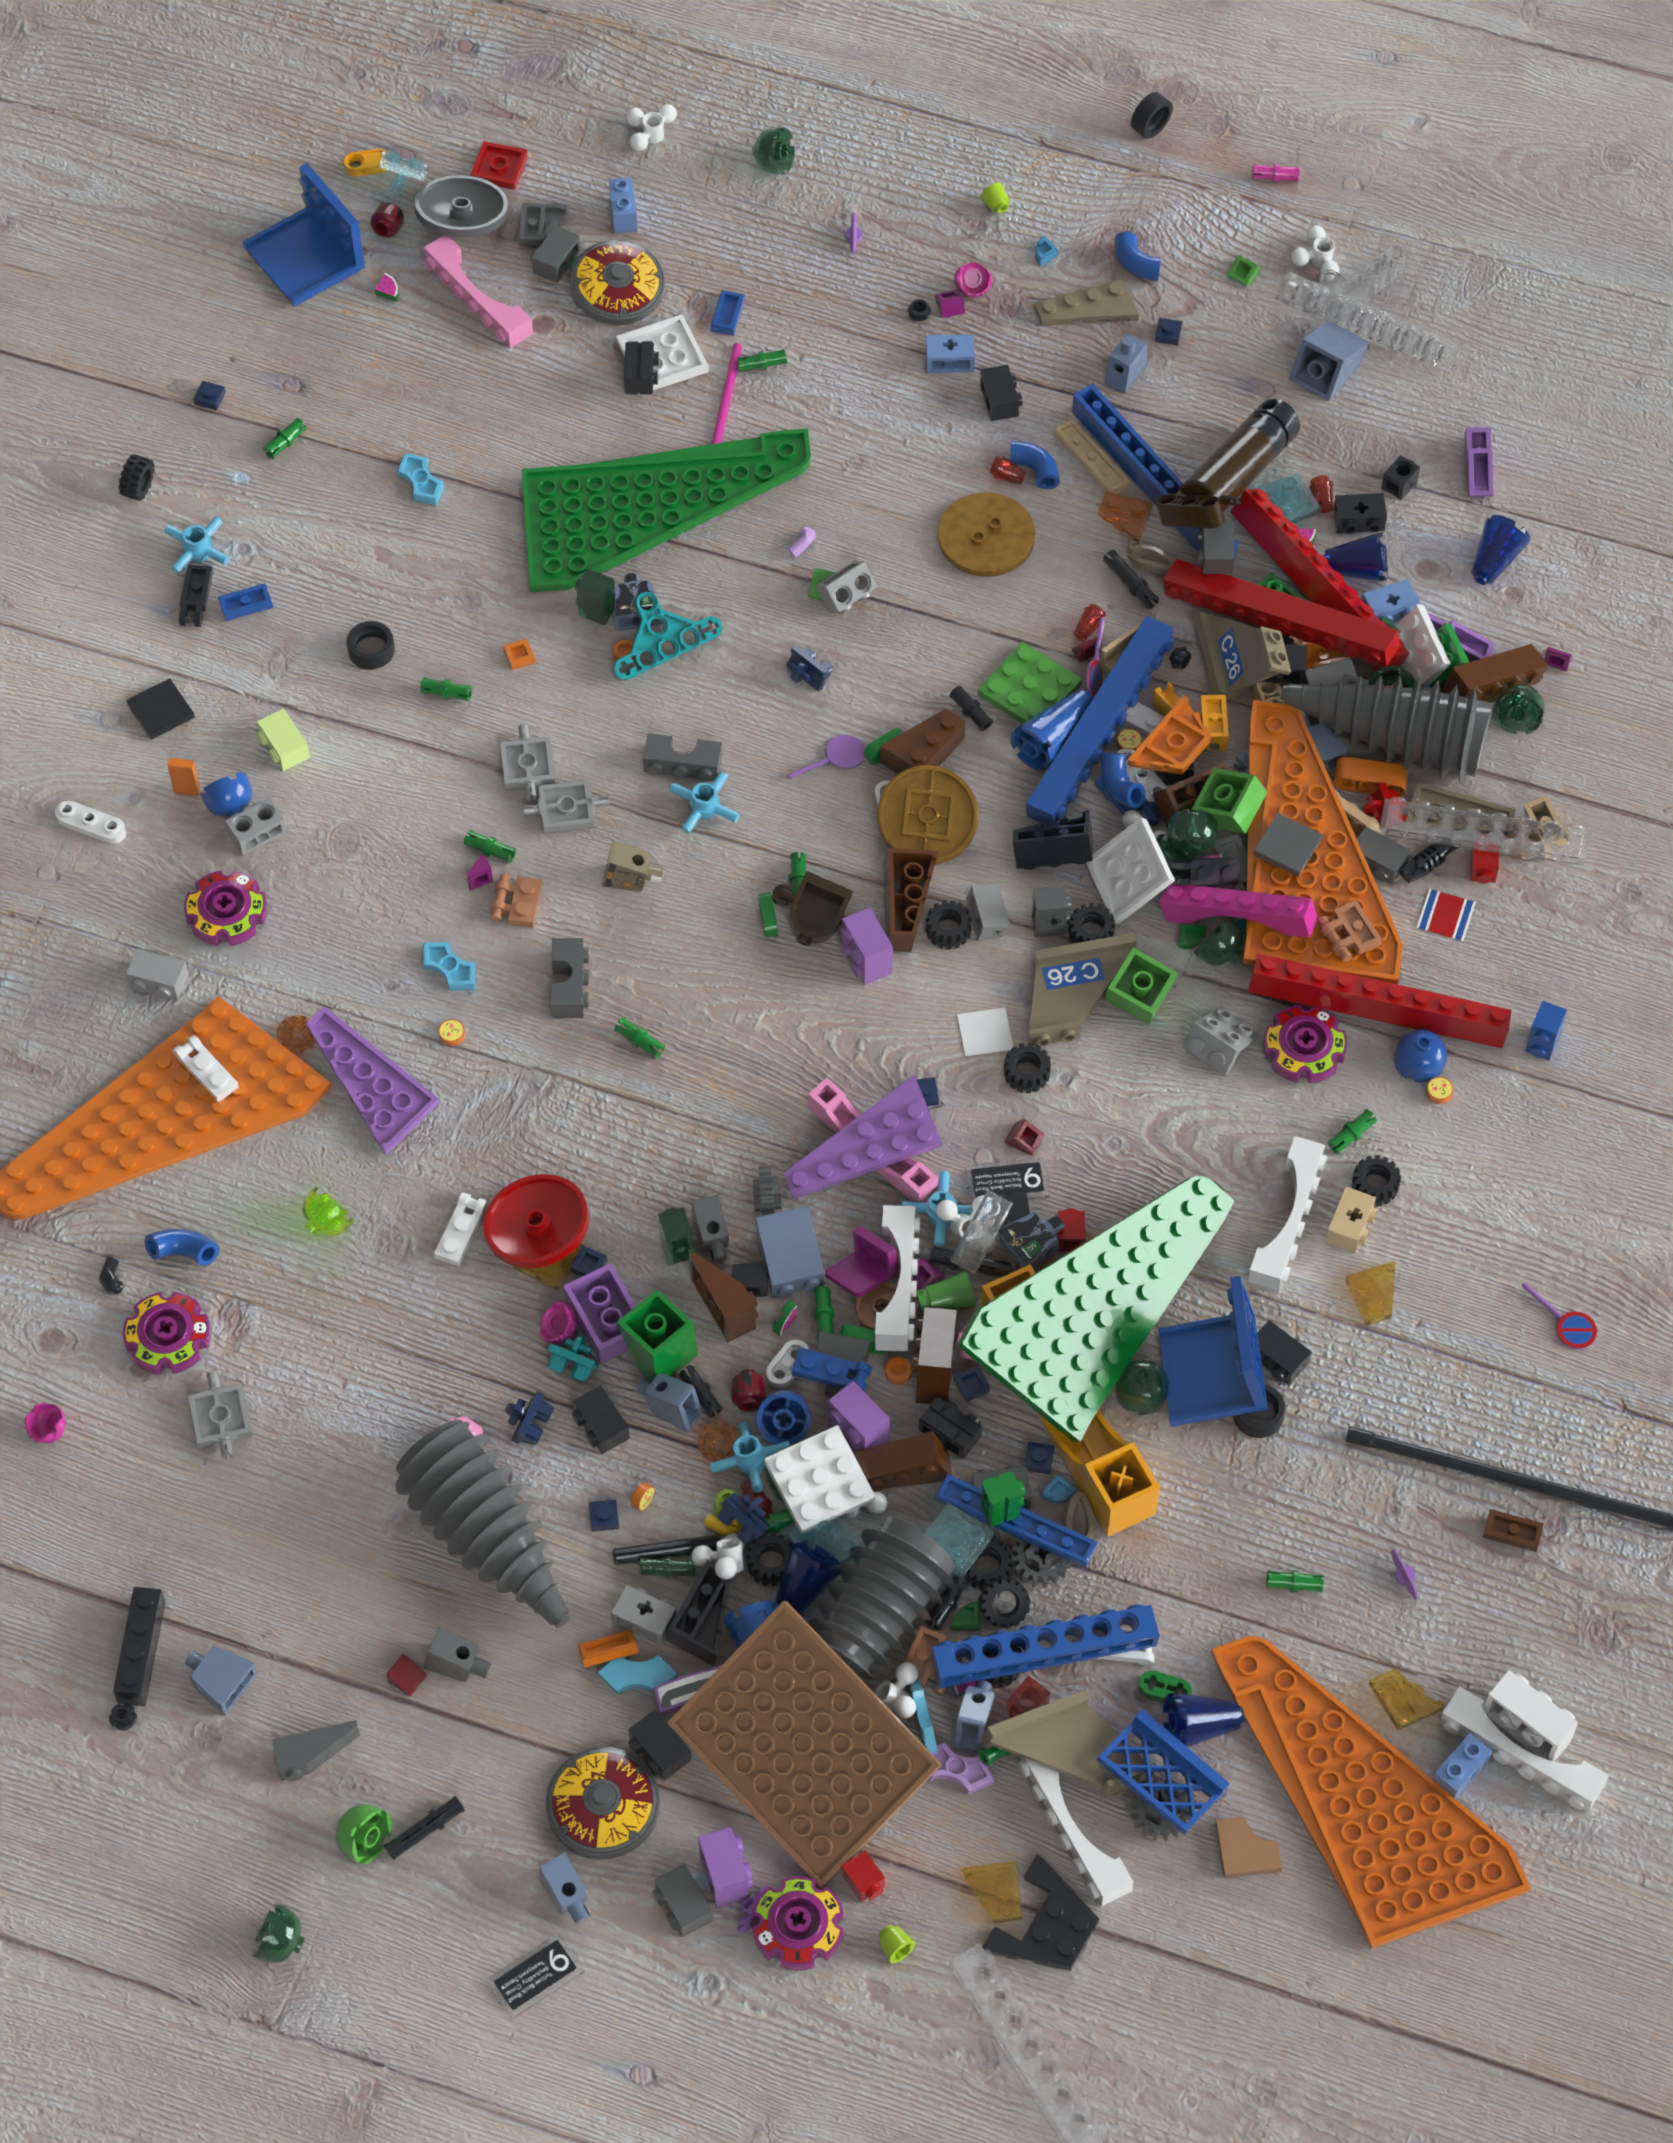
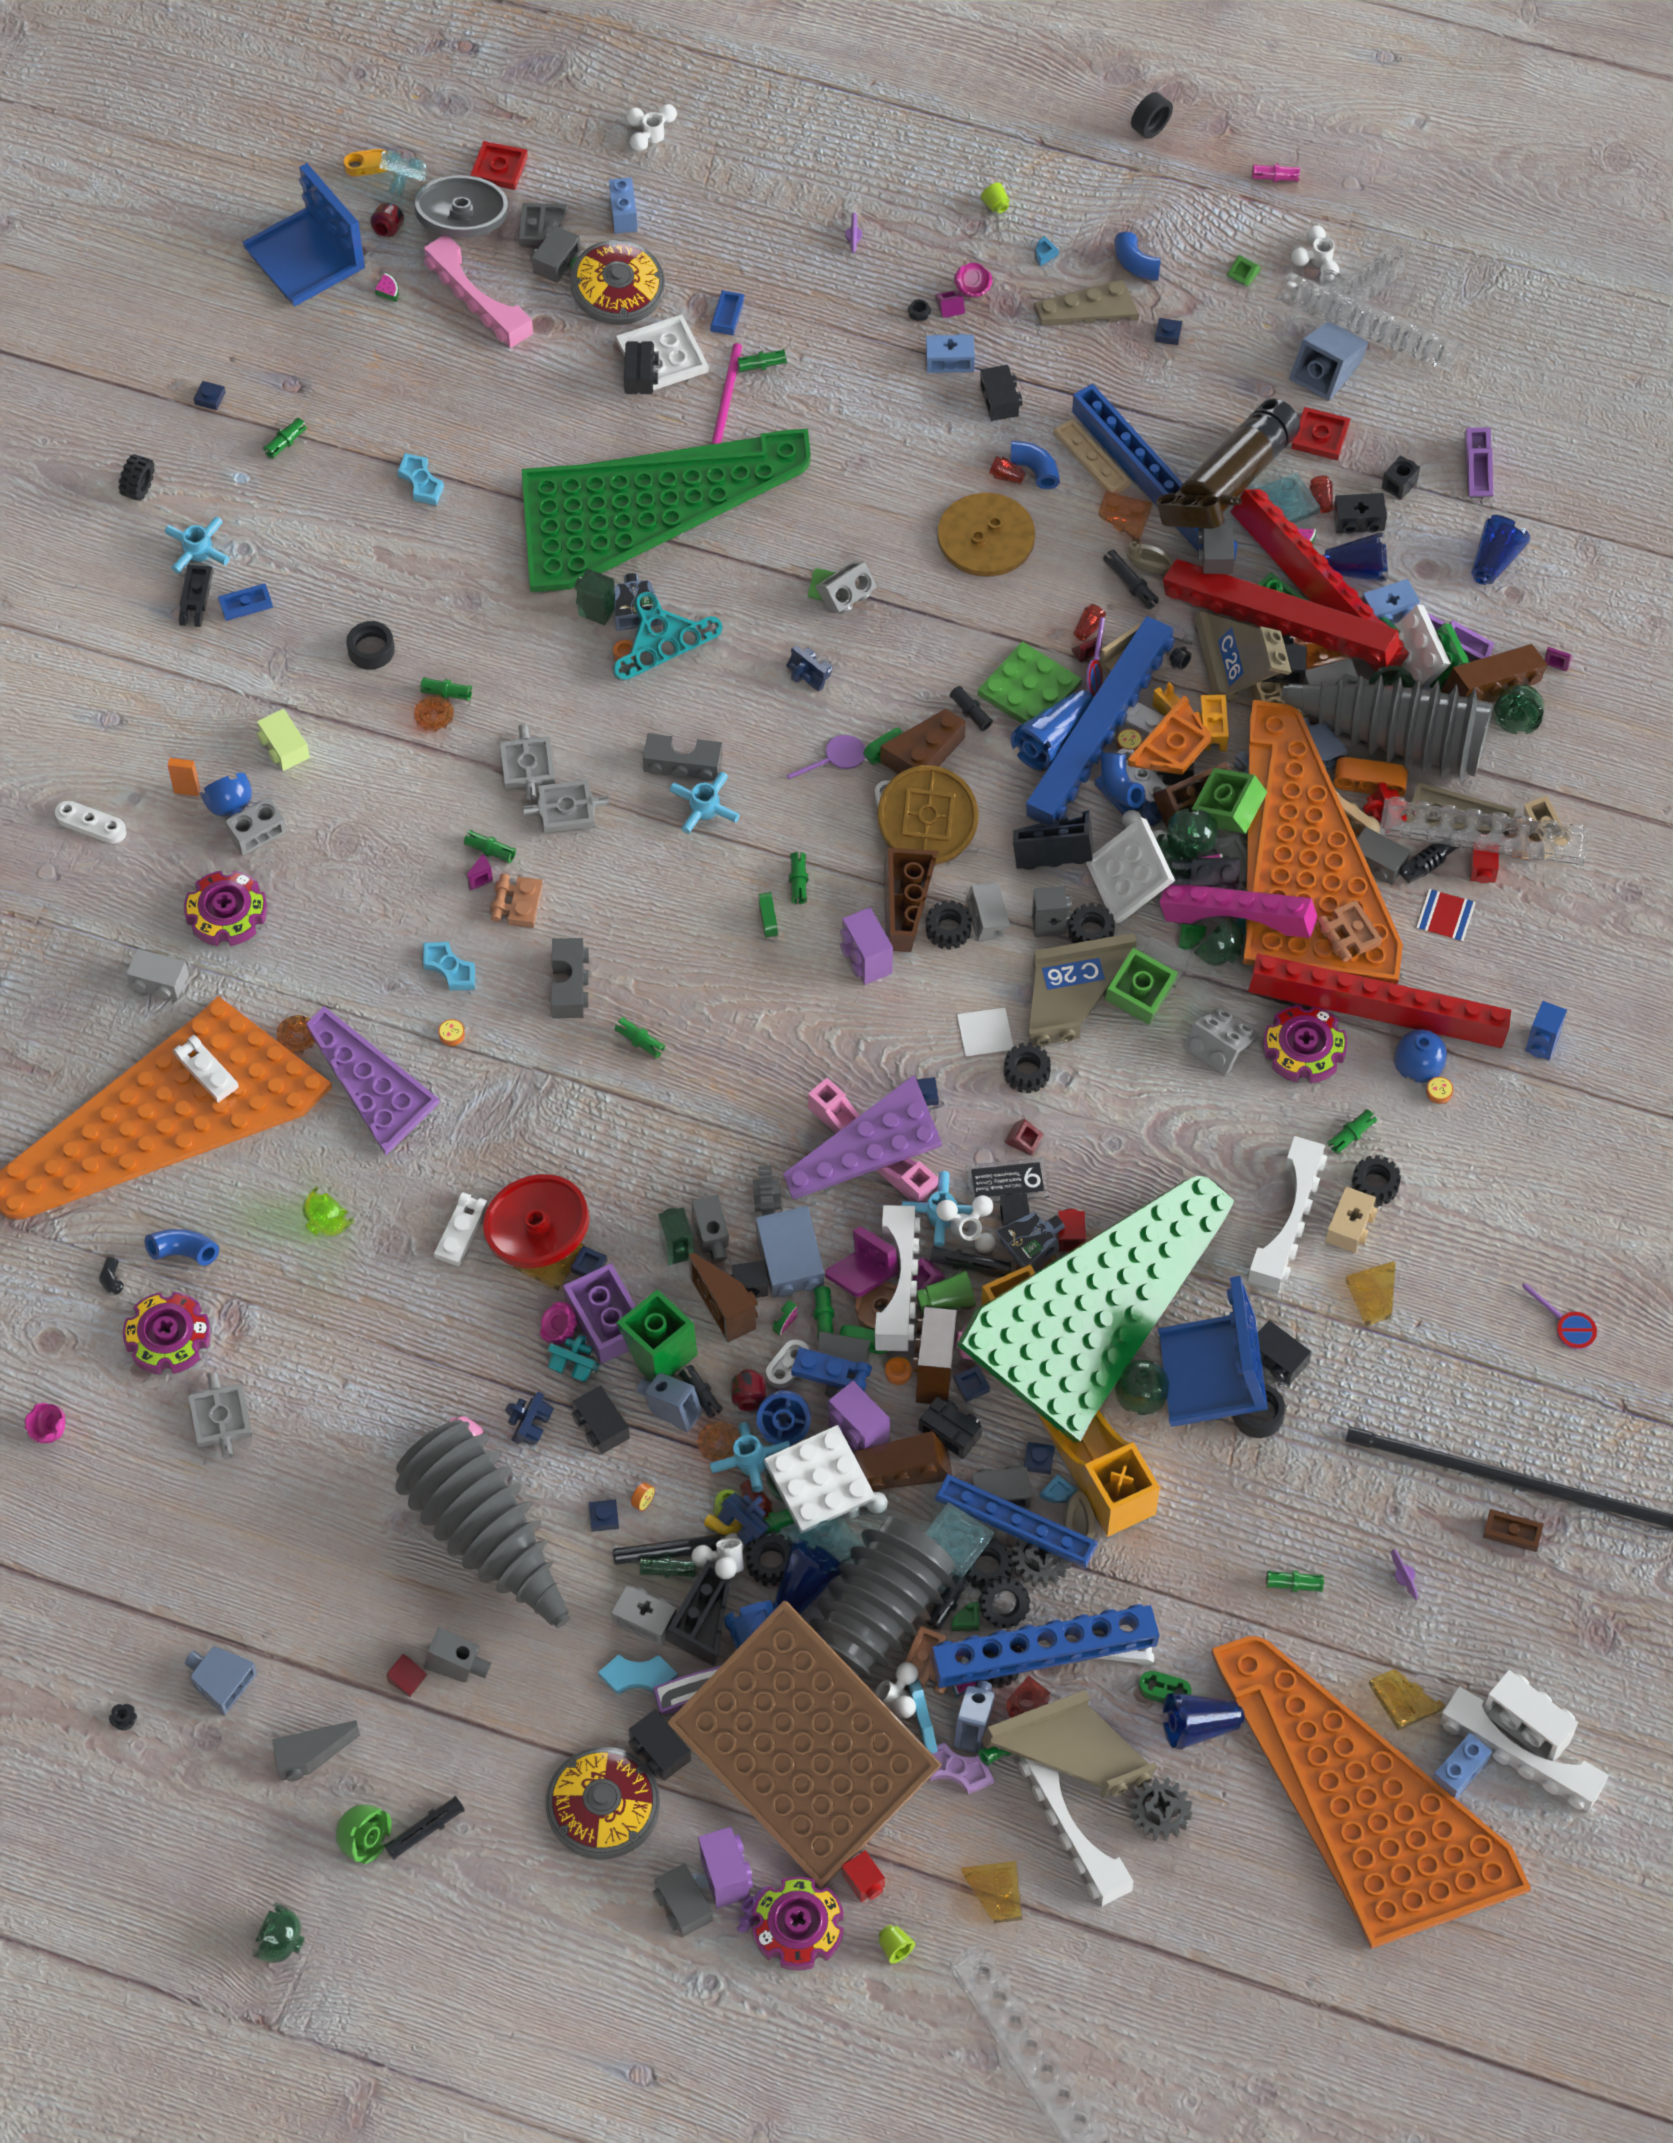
(139, 1646): black brick -> none
(160, 708): black tile -> none
(424, 710): none -> clear orange gear
(519, 654): orange tile -> none
(535, 1976): piece -> none
(559, 1877): sand blue torso -> none
(608, 1648): orange tile -> none
(629, 868): dark tan torso -> none
(774, 150): clear green cylinder -> none
(807, 536): lavender arm -> none
(815, 907): dark brown piece -> none
(981, 1232): clear plate -> none
(1002, 1498): green brick -> none
(1058, 1928): black wing -> none
(1130, 355): sand blue torso -> none
(1180, 1760): blue fence -> none
(1244, 1851): medium nougat tile -> none
(1288, 845): dark grey tile -> none
(1321, 433): none -> red tile

